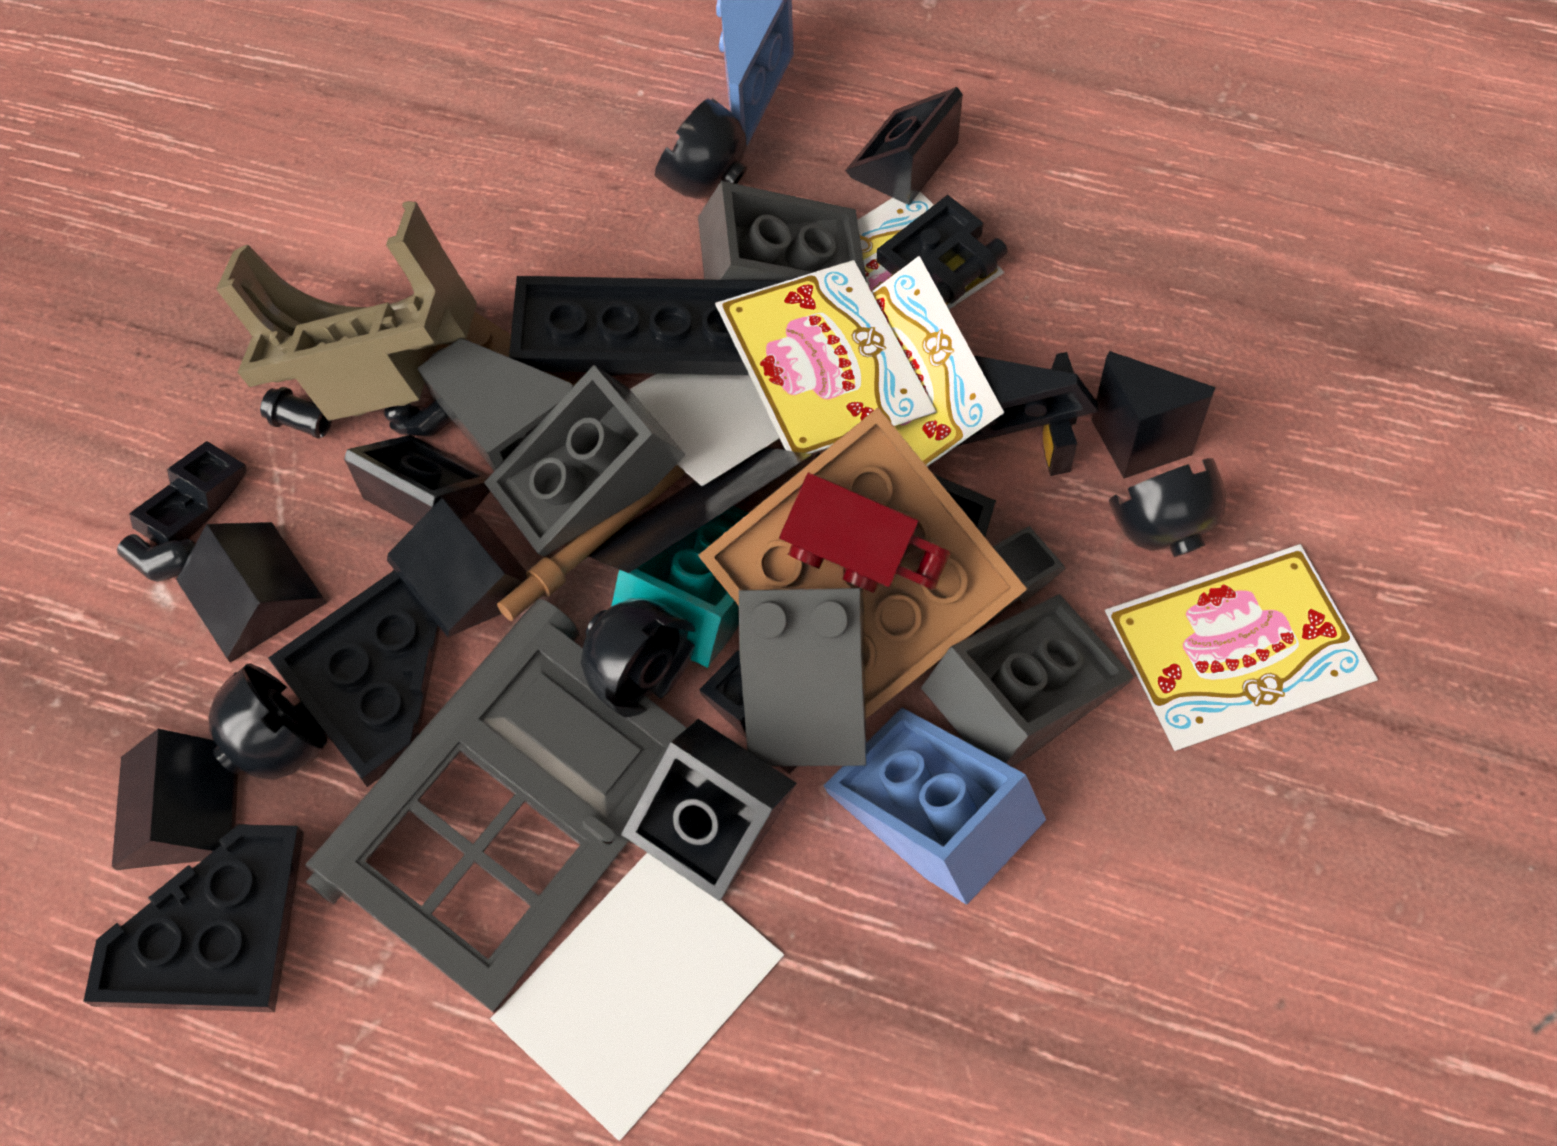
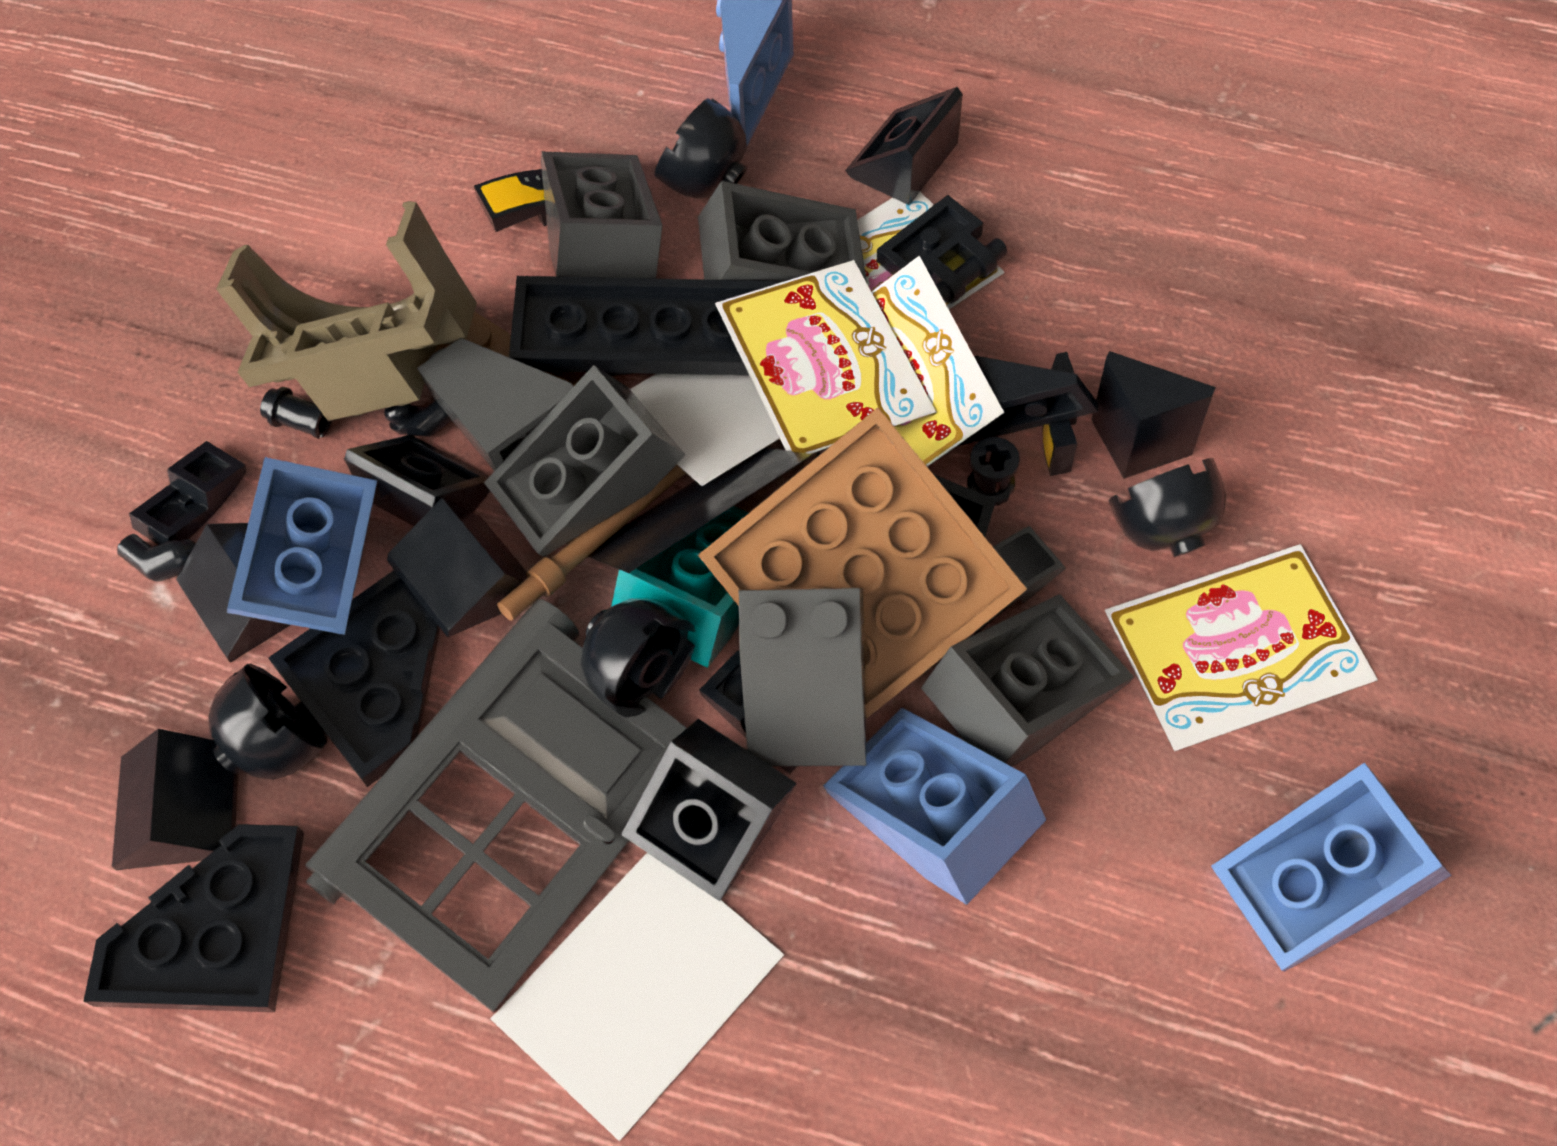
(303, 546): none -> medium blue slope
(512, 198): none -> slope
(600, 216): none -> dark grey slope
(858, 536): dark red brick -> none
(1000, 468): none -> black bush
(1329, 869): none -> medium blue slope

